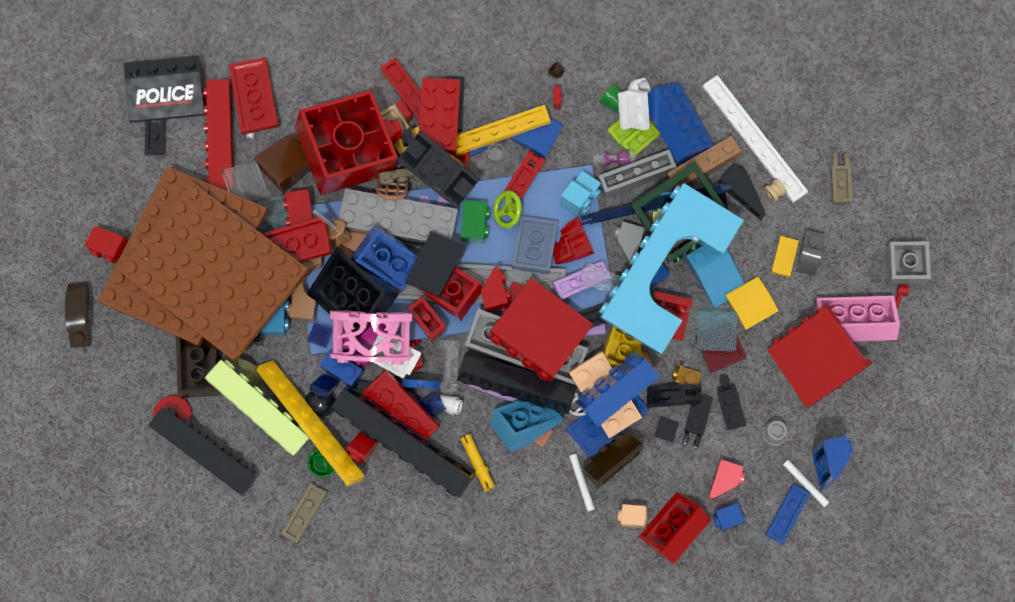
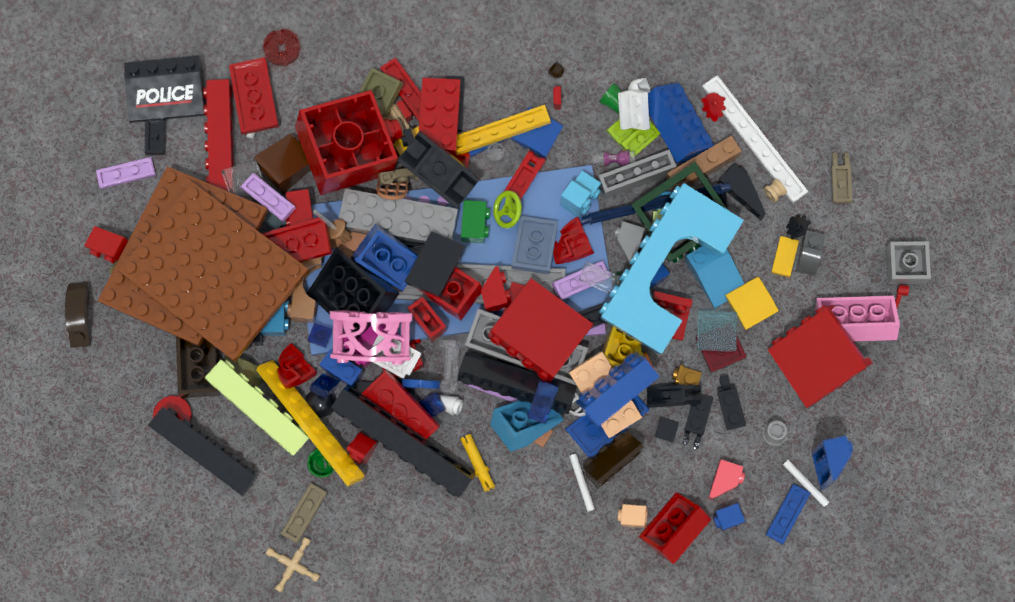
(125, 173): none -> lavender tile
(268, 197): none -> lavender tile
(281, 37): none -> clear red plate
(292, 564): none -> tan piece
(293, 368): none -> red brick
(384, 89): none -> olive plate
(542, 401): none -> clear blue plate
(713, 106): none -> red piece
(797, 226): none -> black piece

